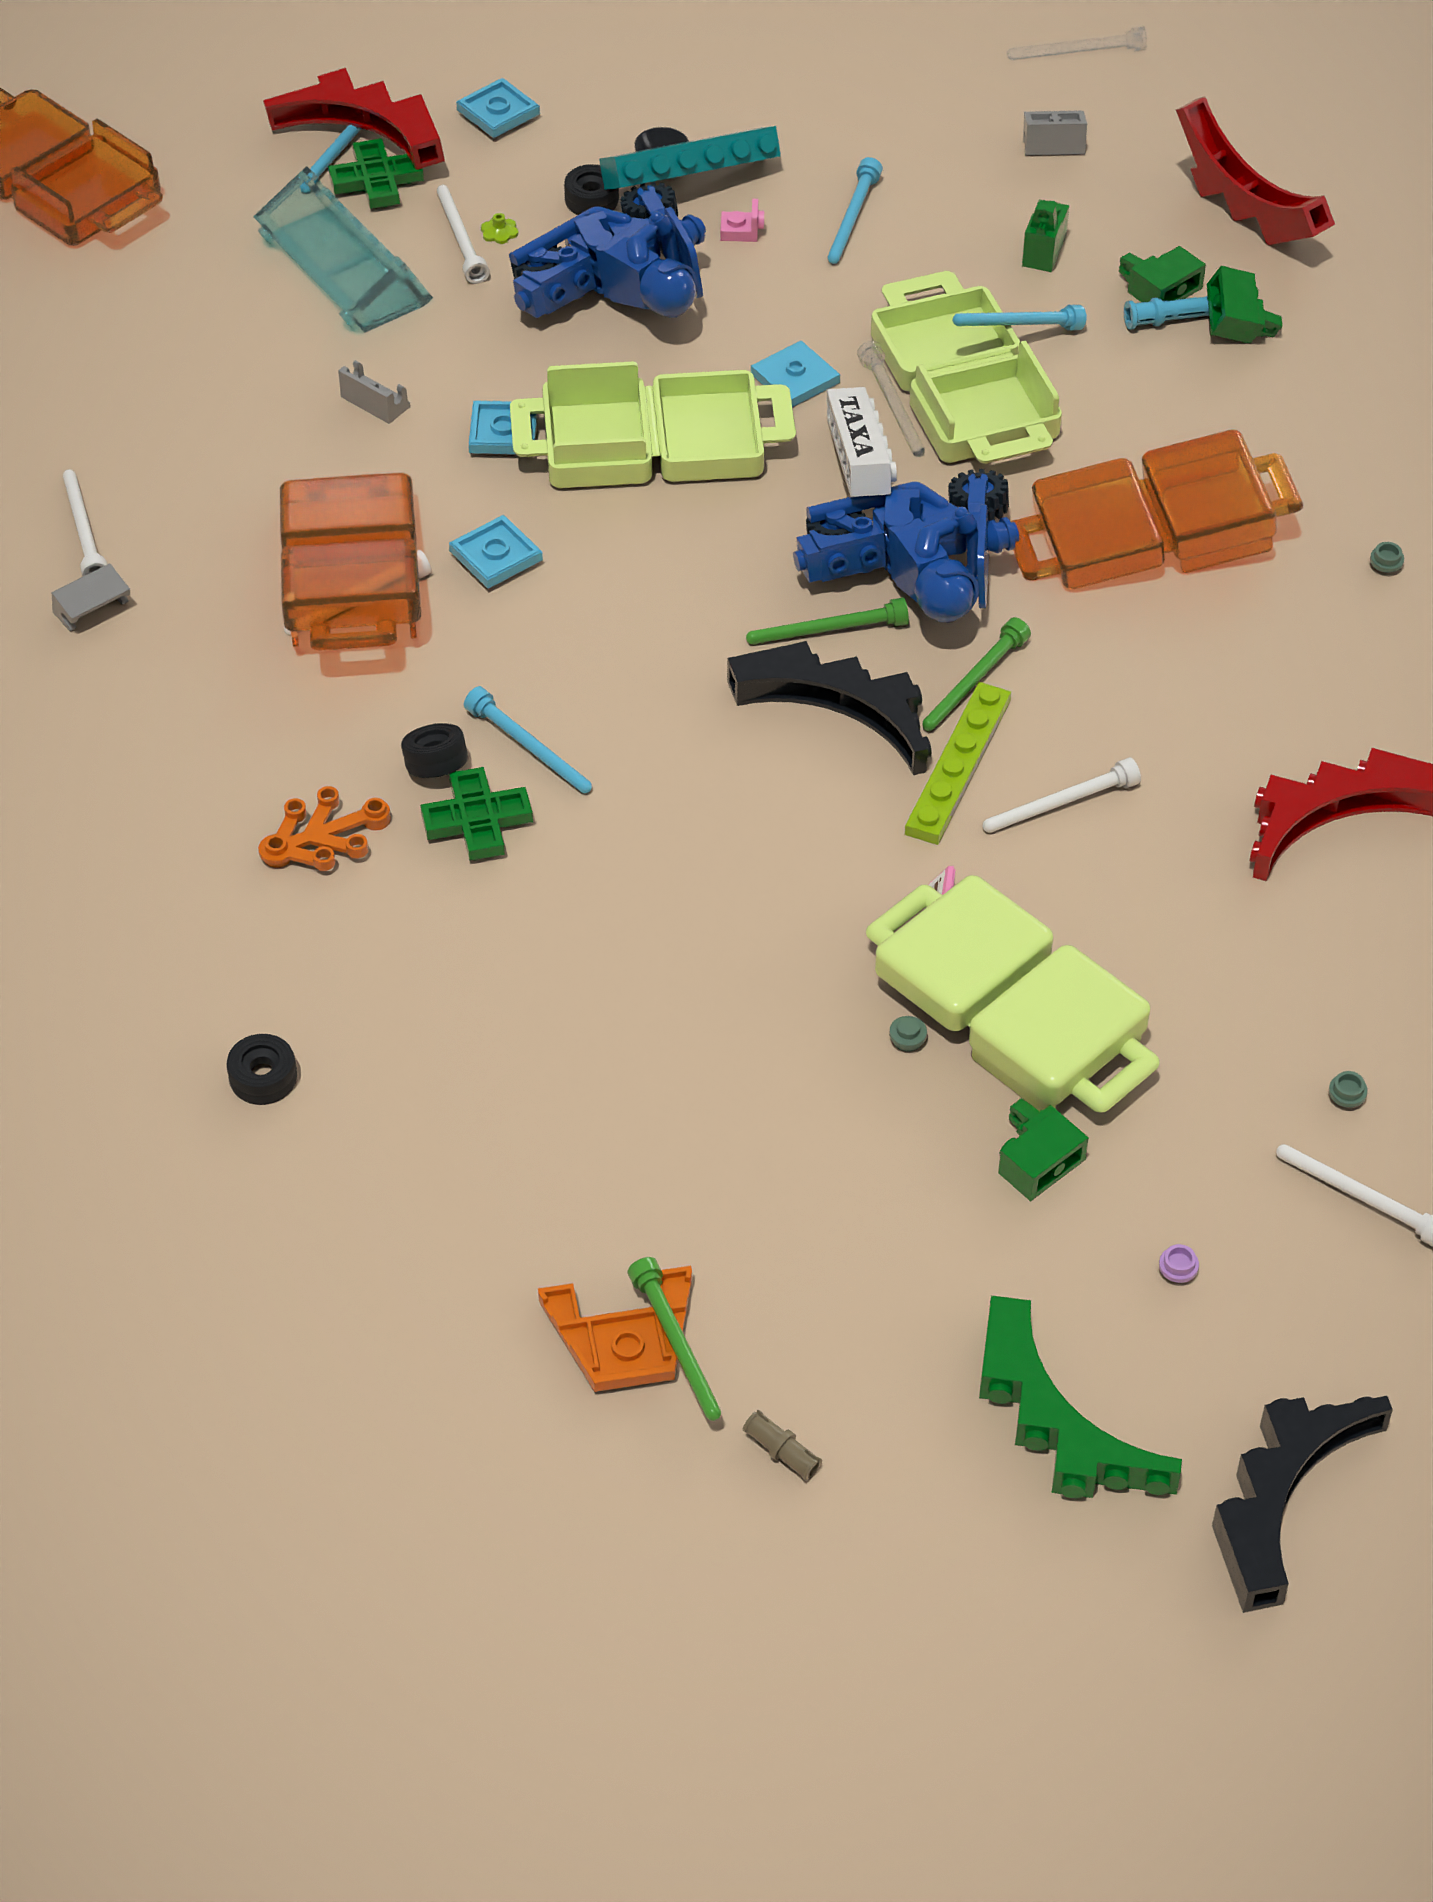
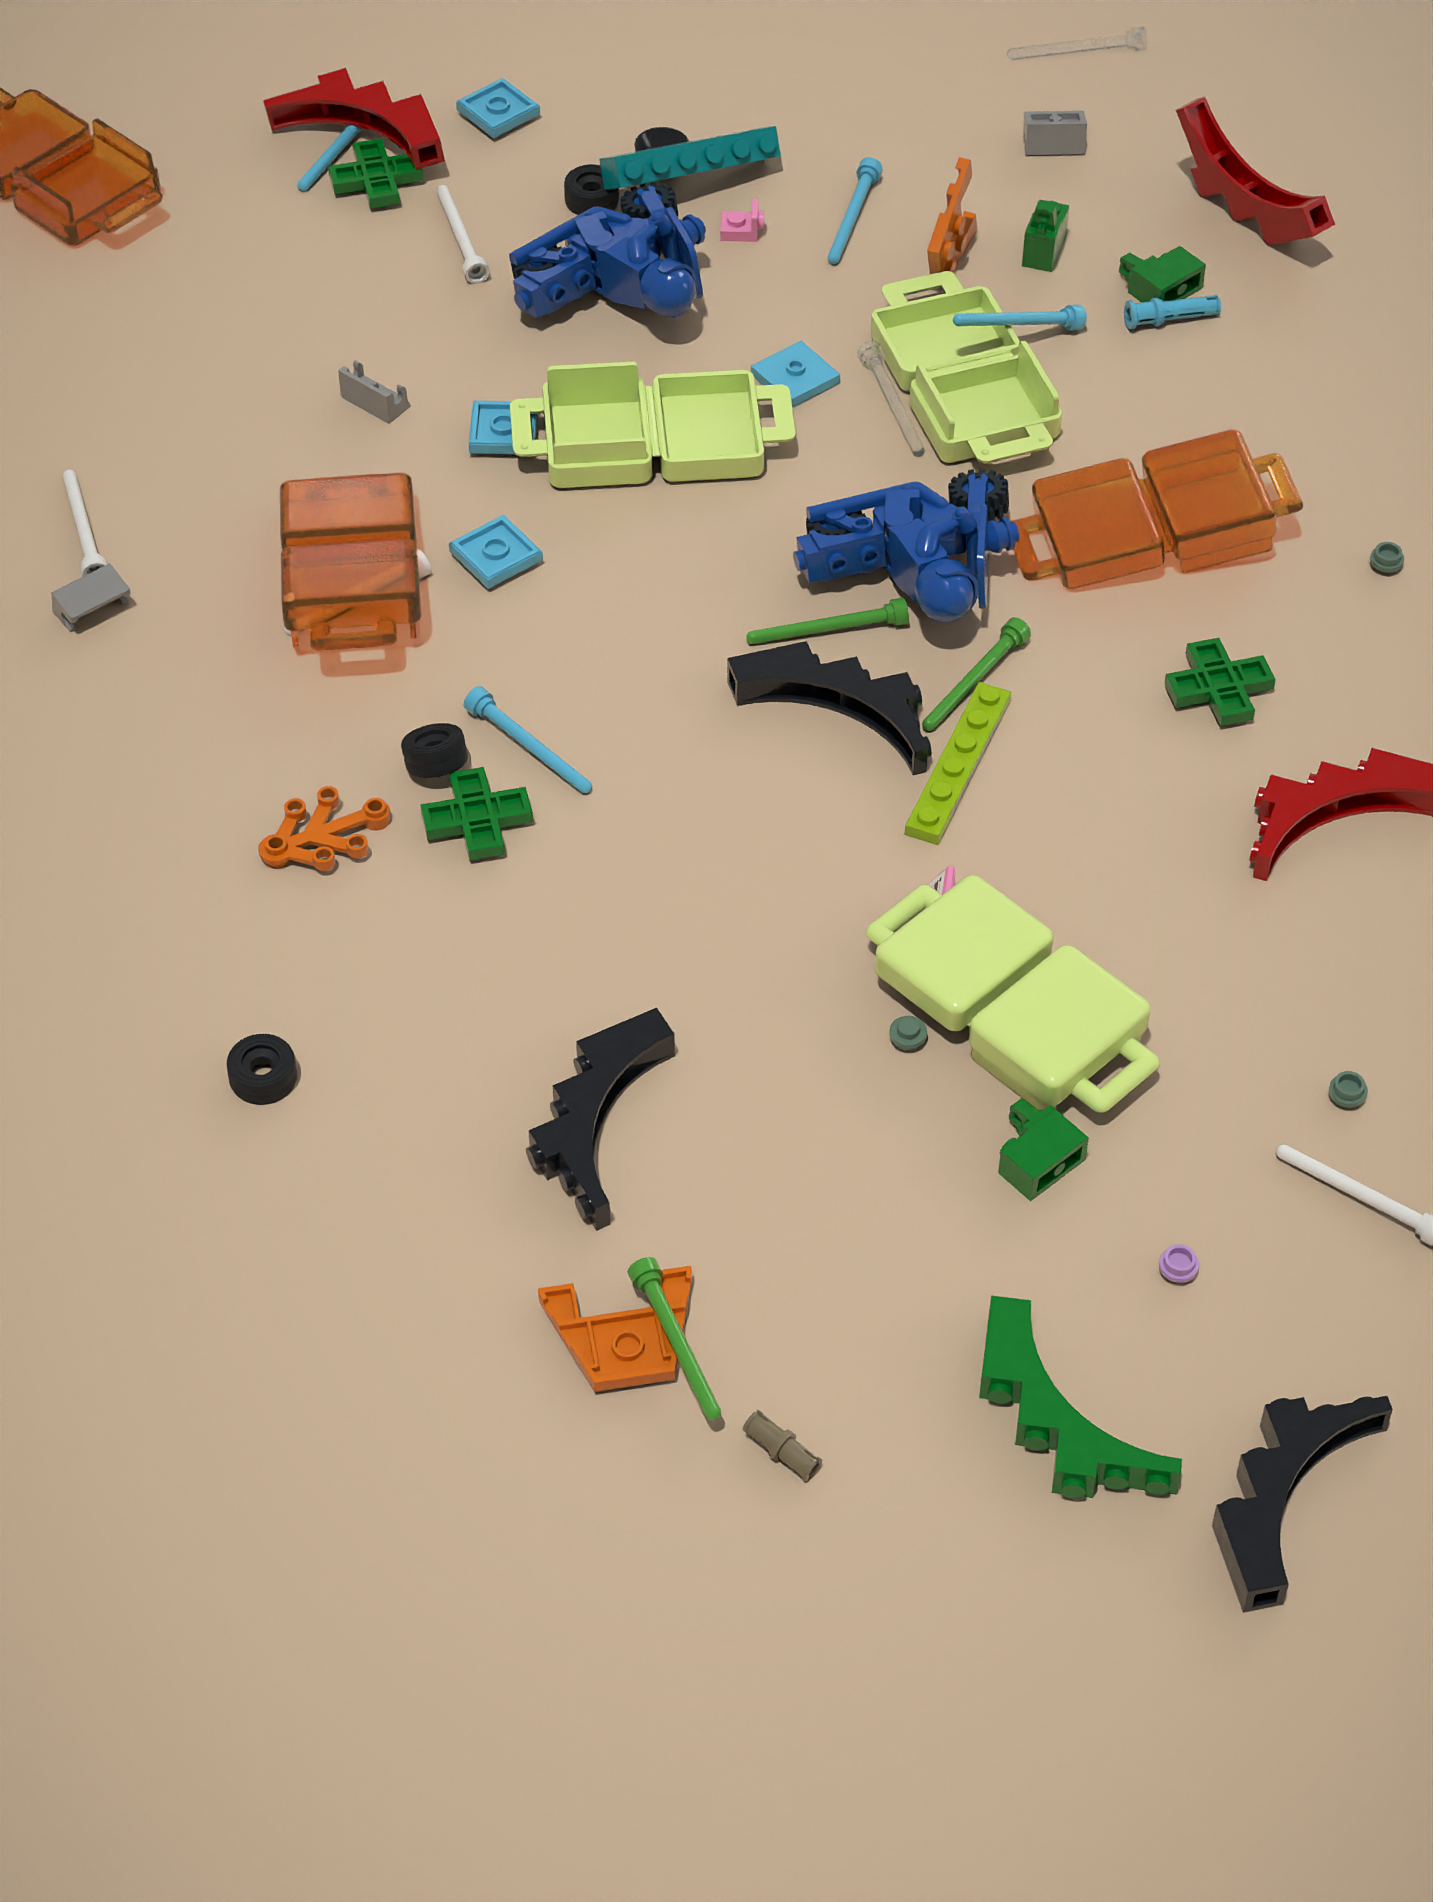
(340, 254): clear light blue windscreen -> none
(499, 229): lime plant -> none
(605, 1069): none -> black arch
(860, 442): white brick -> none
(952, 230): none -> orange wing
(1123, 774): white piece -> none
(1219, 681): none -> green plate
(1236, 309): green hinge -> none

